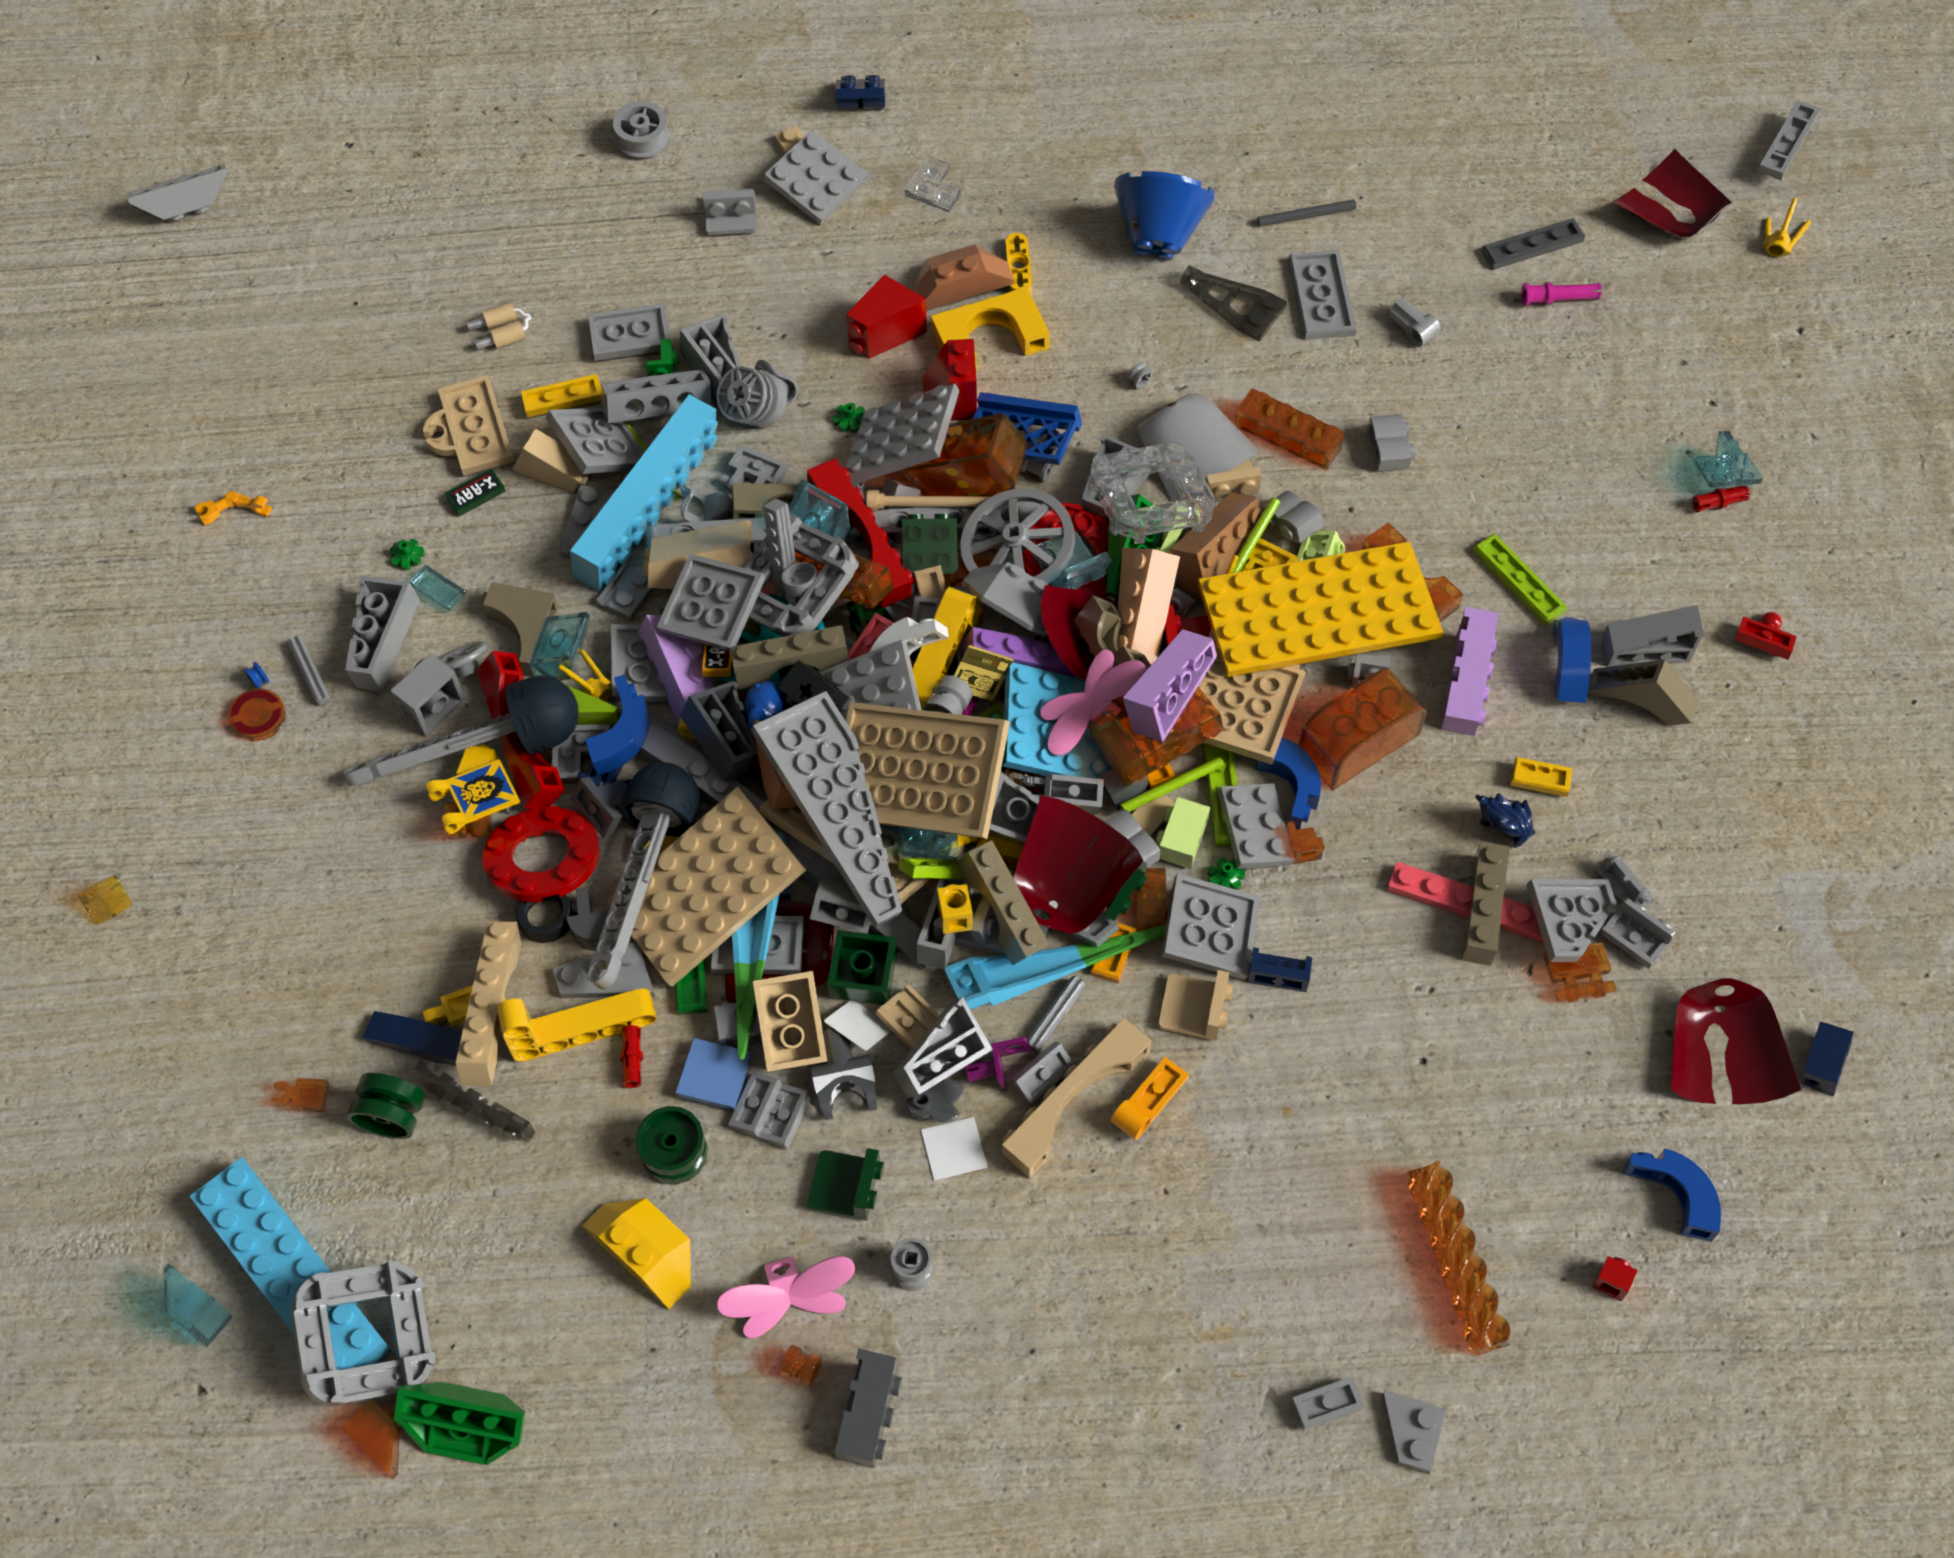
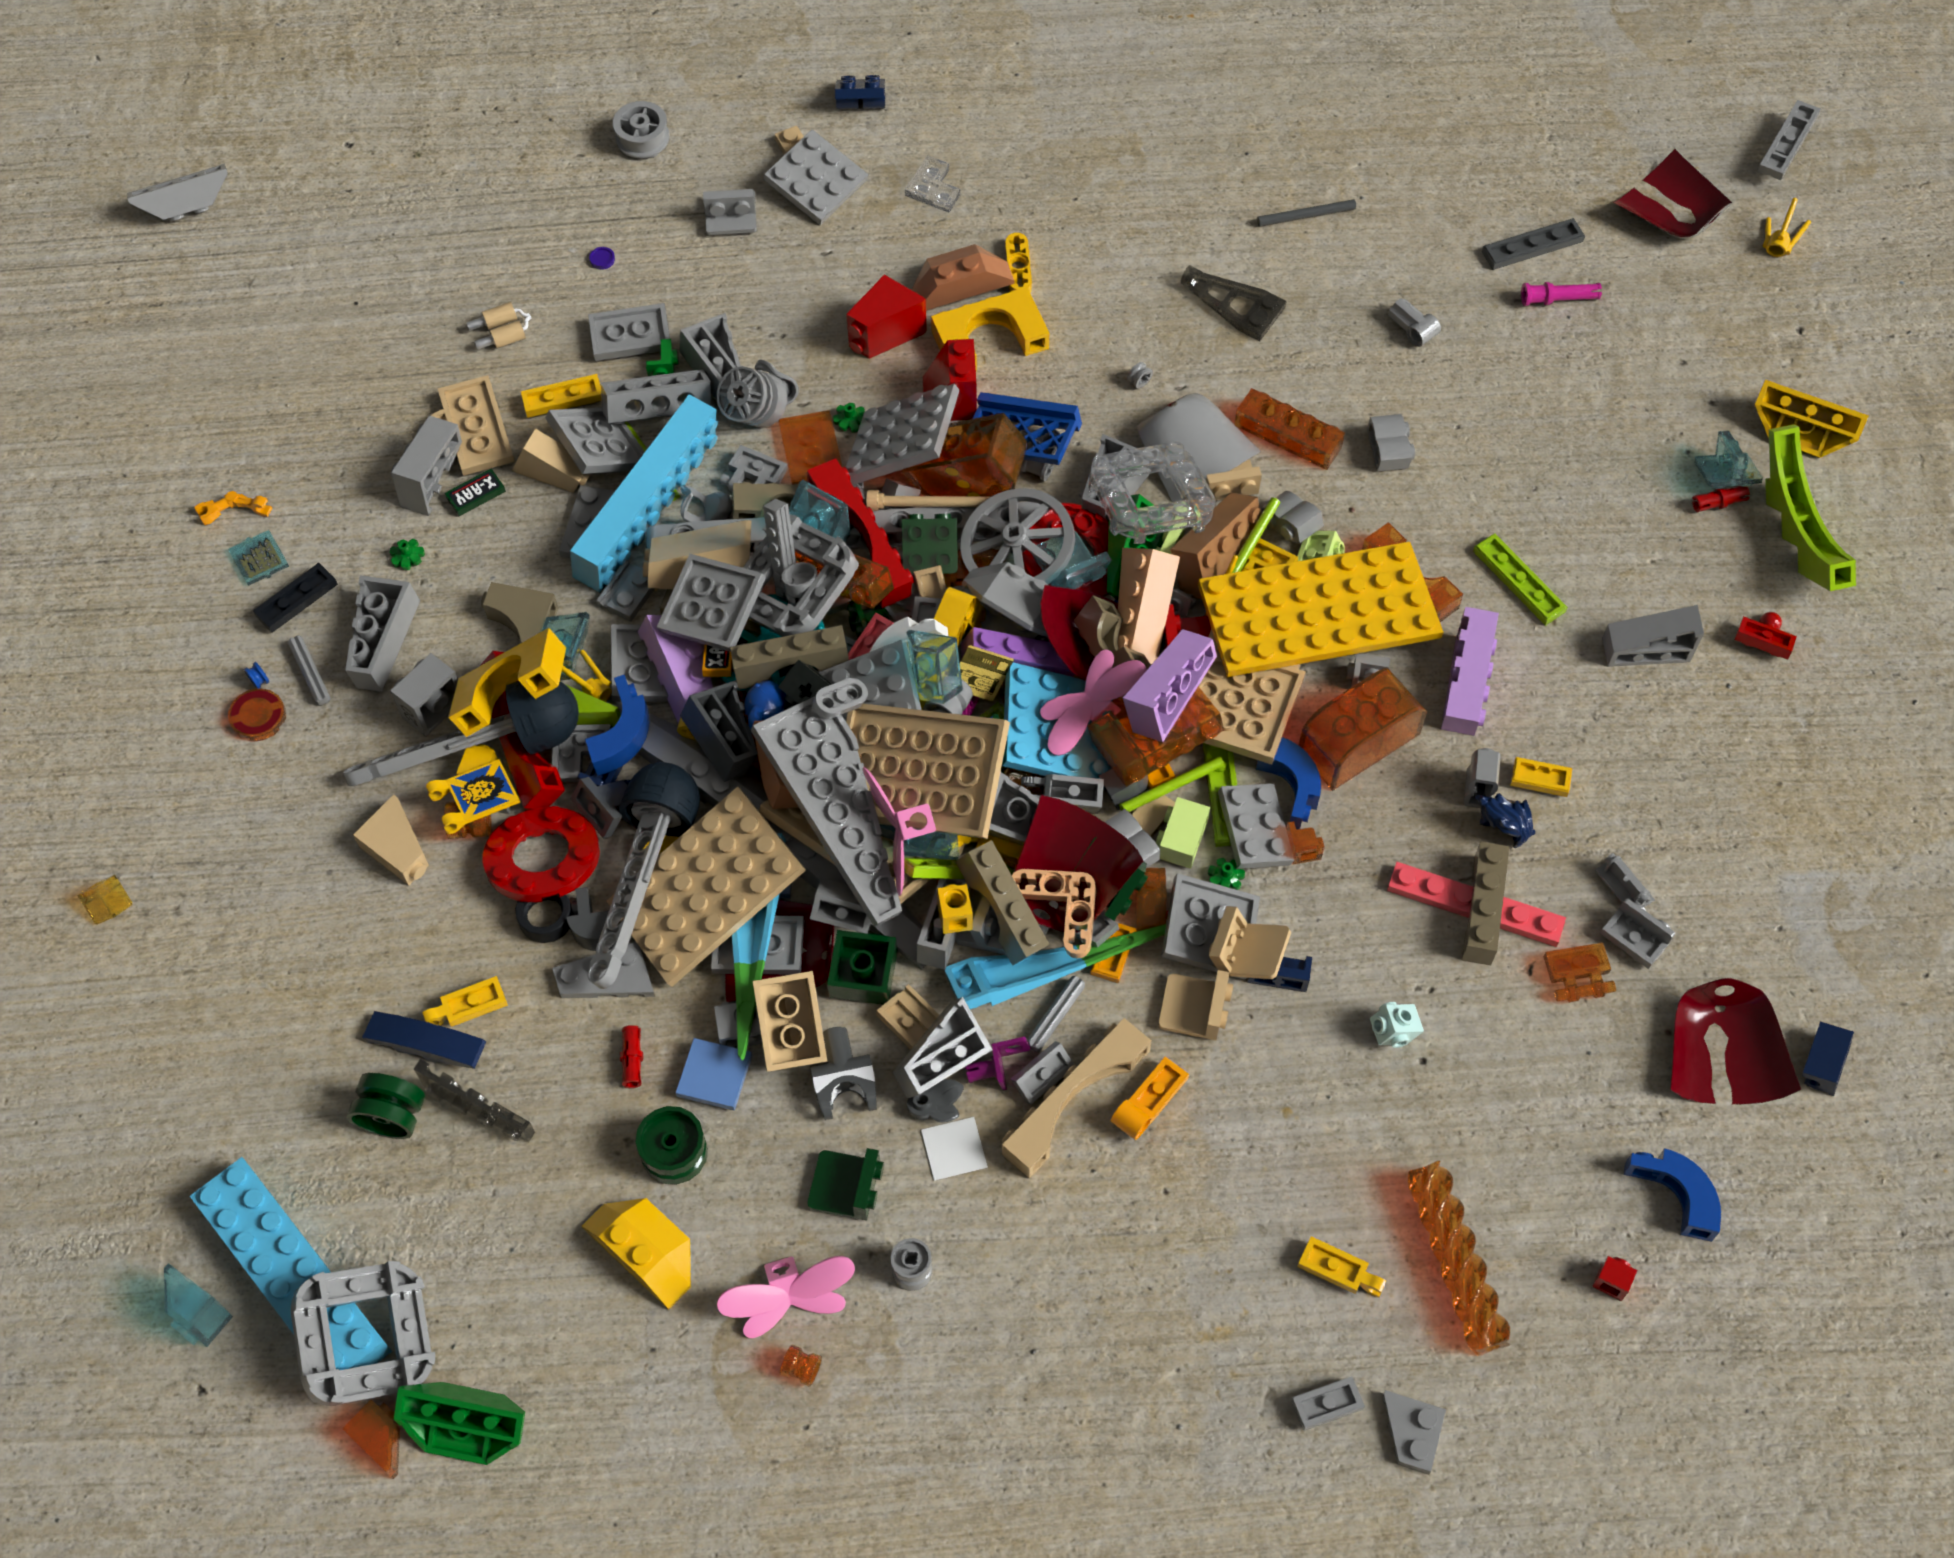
(258, 557): none -> piece
(295, 597): none -> black plate
(306, 1096): clear orange plate -> none
(392, 842): none -> tan slope
(423, 463): none -> light grey wedge
(437, 588): clear light blue tile -> none
(464, 658): light grey piece -> none
(480, 1033): tan arch -> none
(533, 662): none -> yellow arch
(573, 1026): yellow beam -> none
(602, 258): none -> dark purple piece
(691, 992): green tile -> none
(770, 1110): light grey slope -> none
(808, 443): none -> clear orange tile
(837, 699): none -> light grey plate
(858, 1025): white sticker -> none
(868, 1409): dark grey wedge -> none
(898, 820): none -> bright pink piece
(934, 665): none -> clear light blue slope
(1068, 893): none -> light nougat beam
(1161, 210): blue cone -> none
(1247, 947): none -> tan bracket
(1322, 295): light grey tile -> none
(1339, 1268): none -> yellow plate
(1396, 1024): none -> light aqua brick
(1482, 776): none -> light grey brick
(1570, 913): light grey plate -> none
(1573, 659): blue arch -> none
(1648, 685): dark tan arch -> none
(1802, 525): none -> lime arch
(1821, 423): none -> yellow wedge

